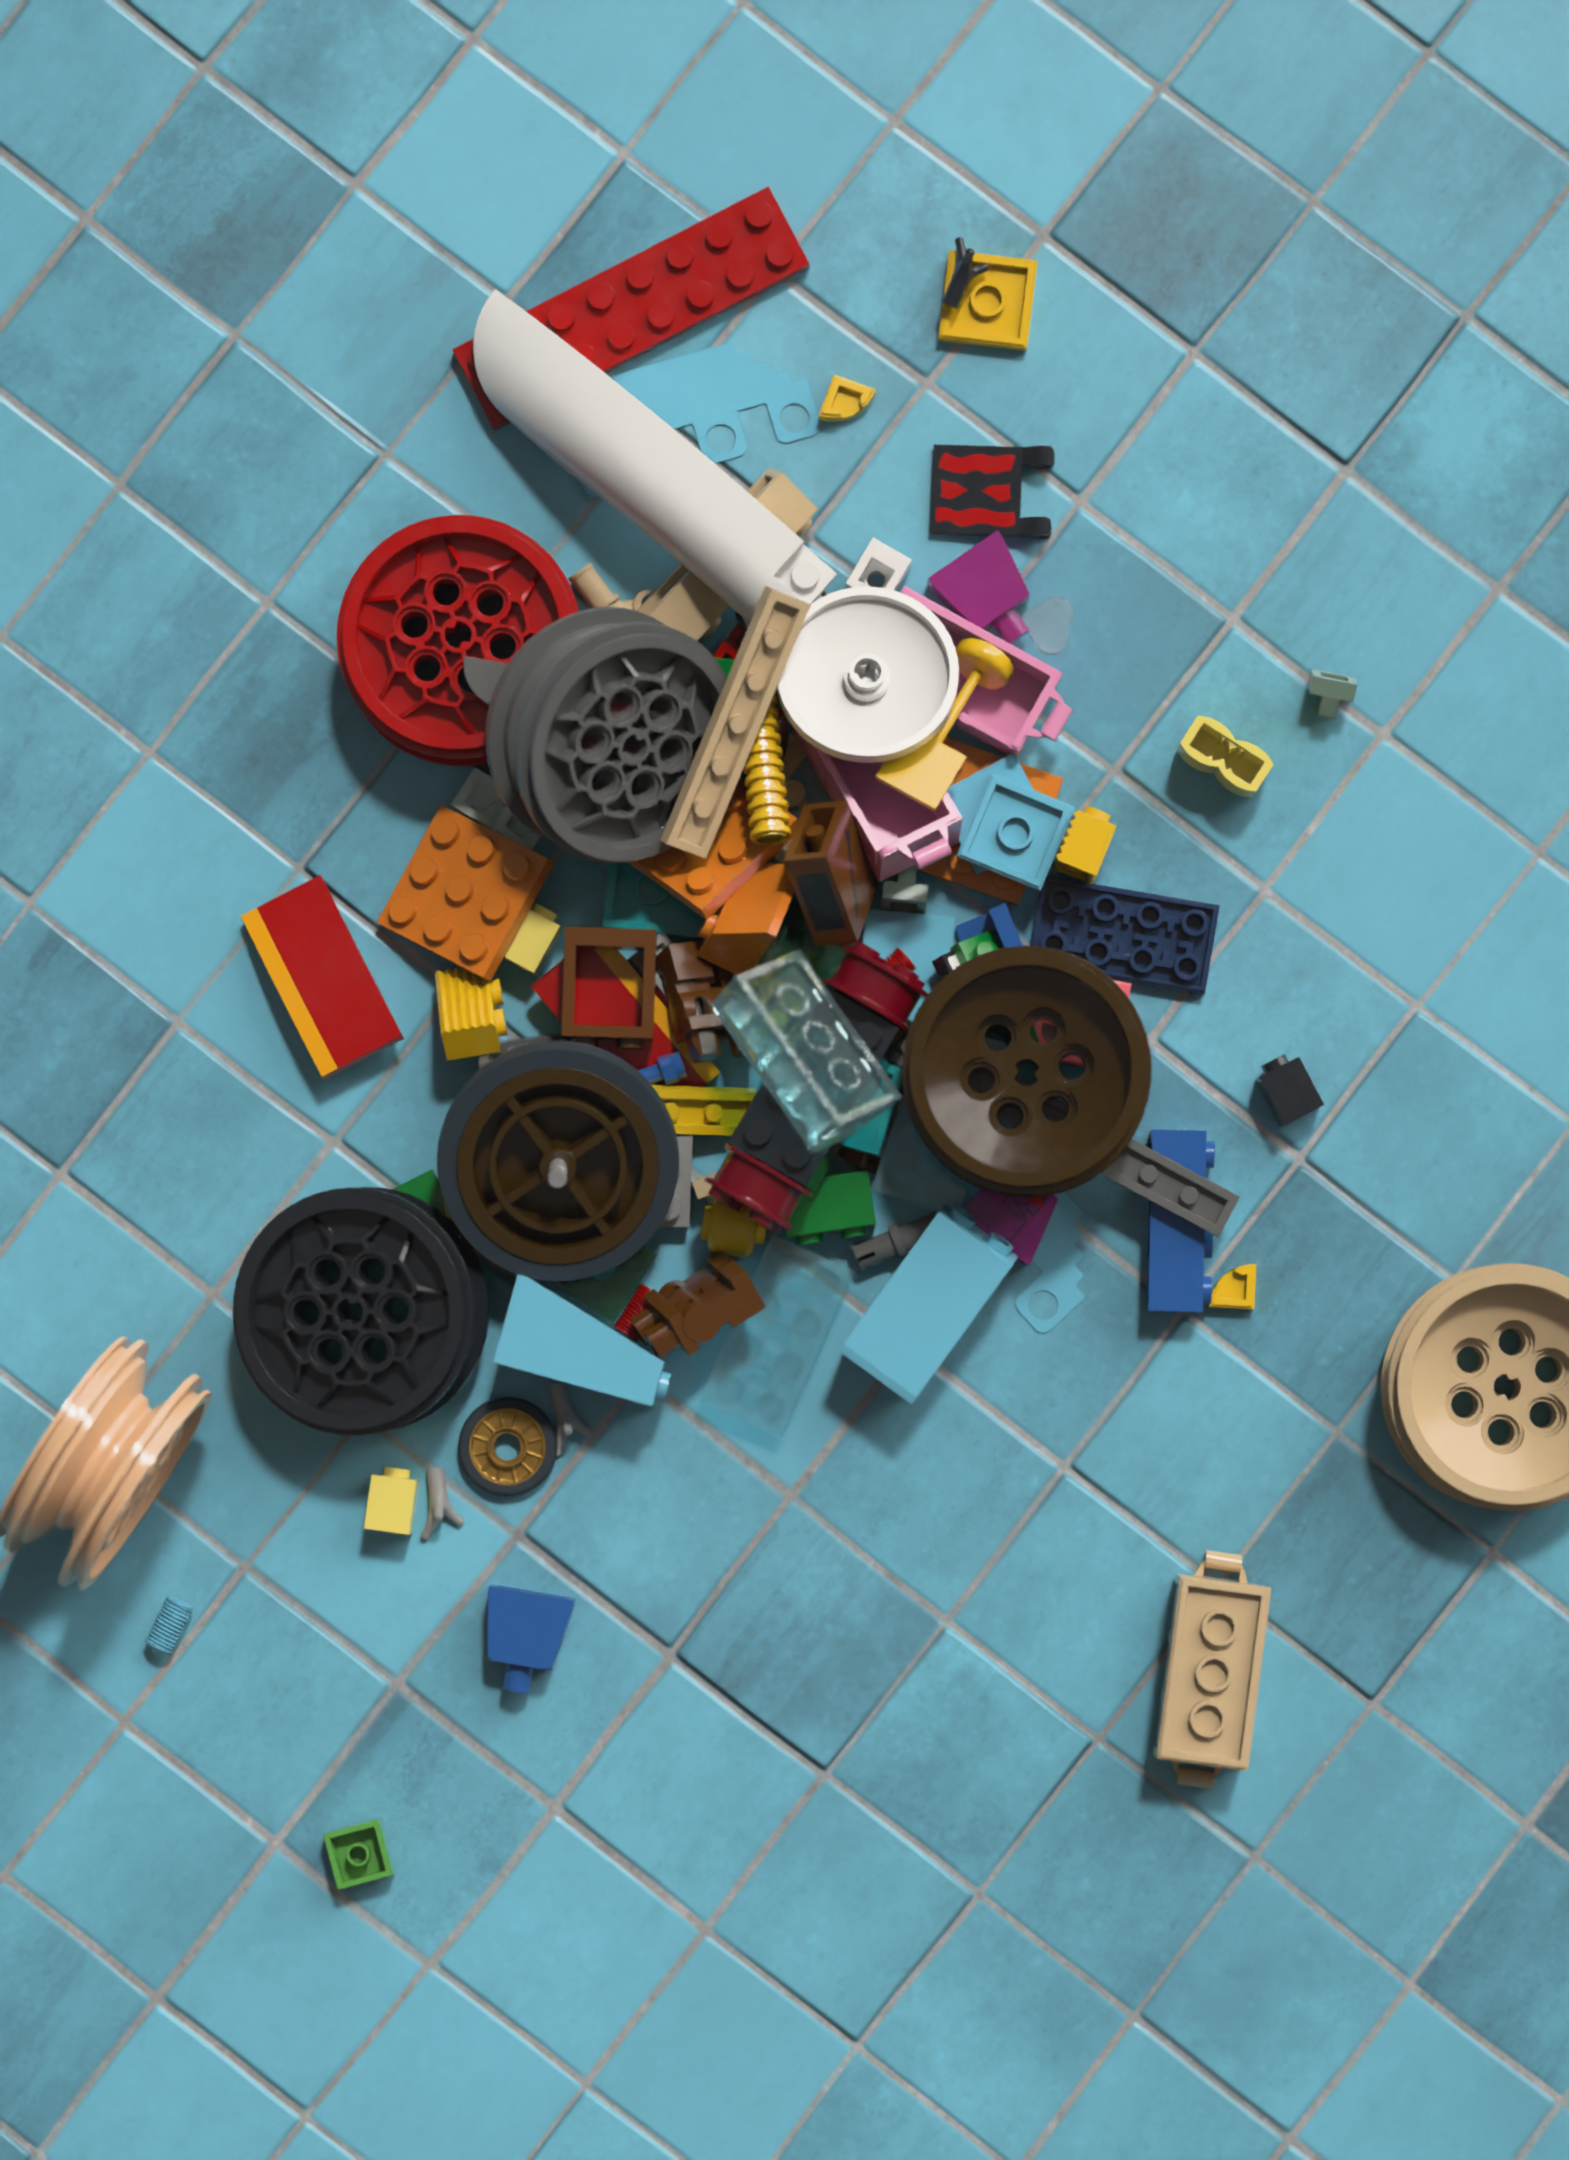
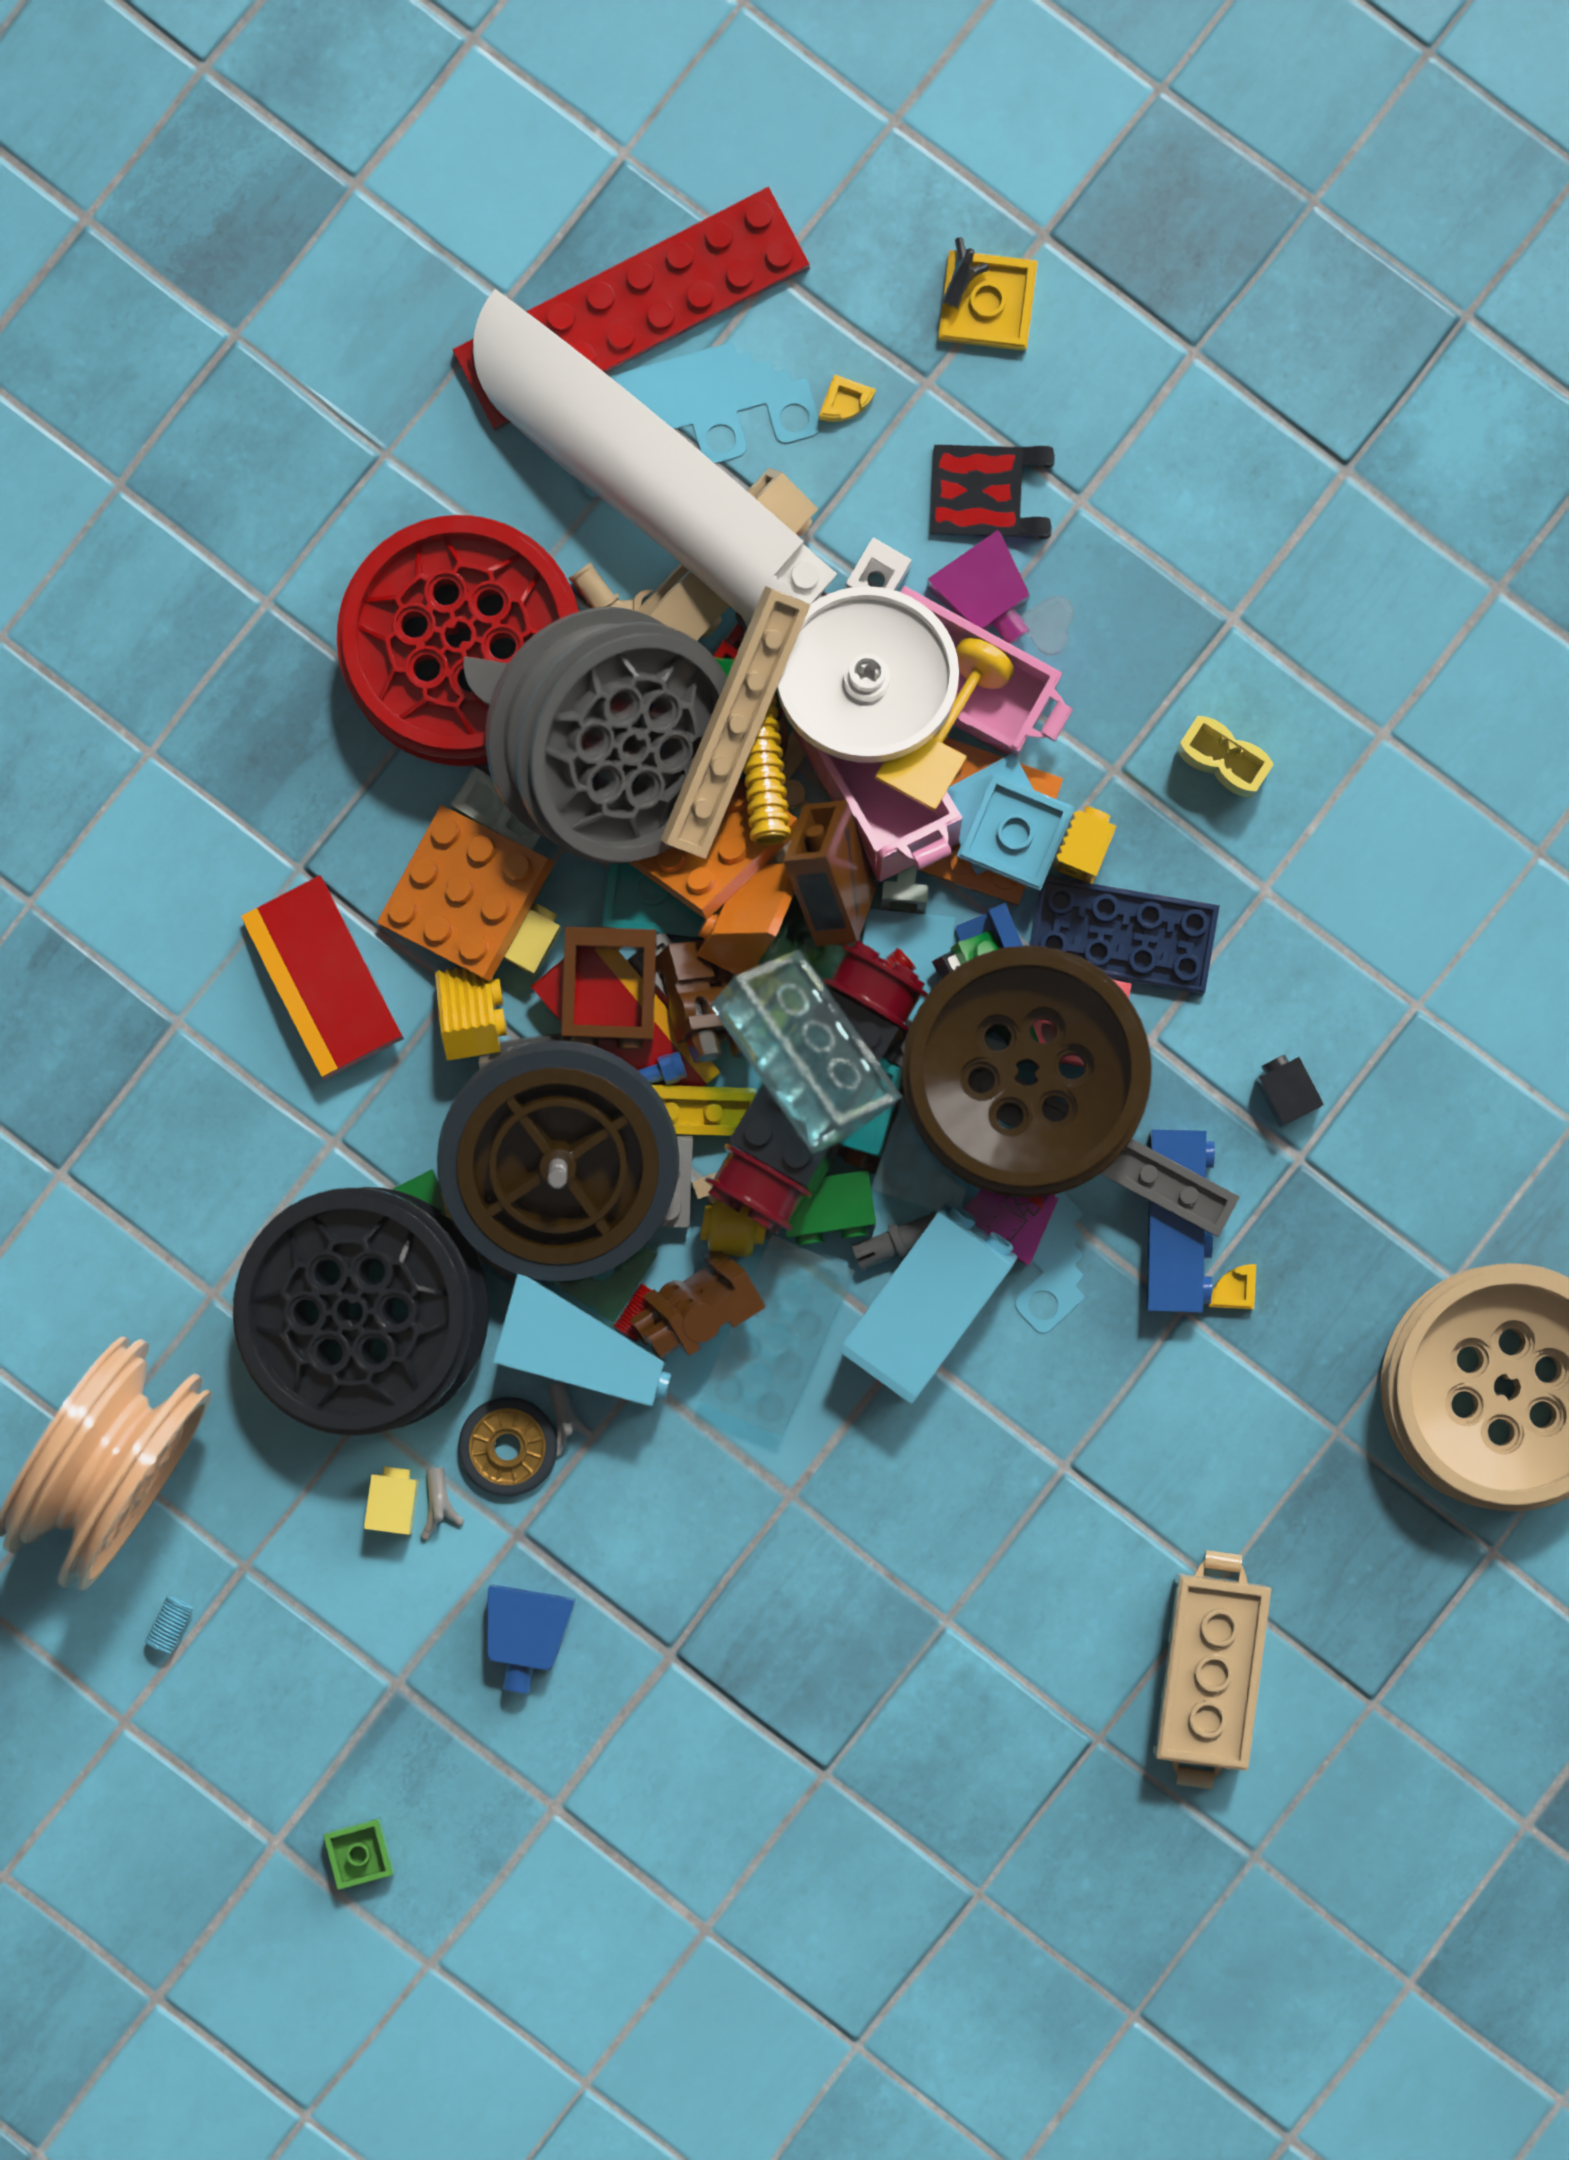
(1331, 689): sand green tile -> none

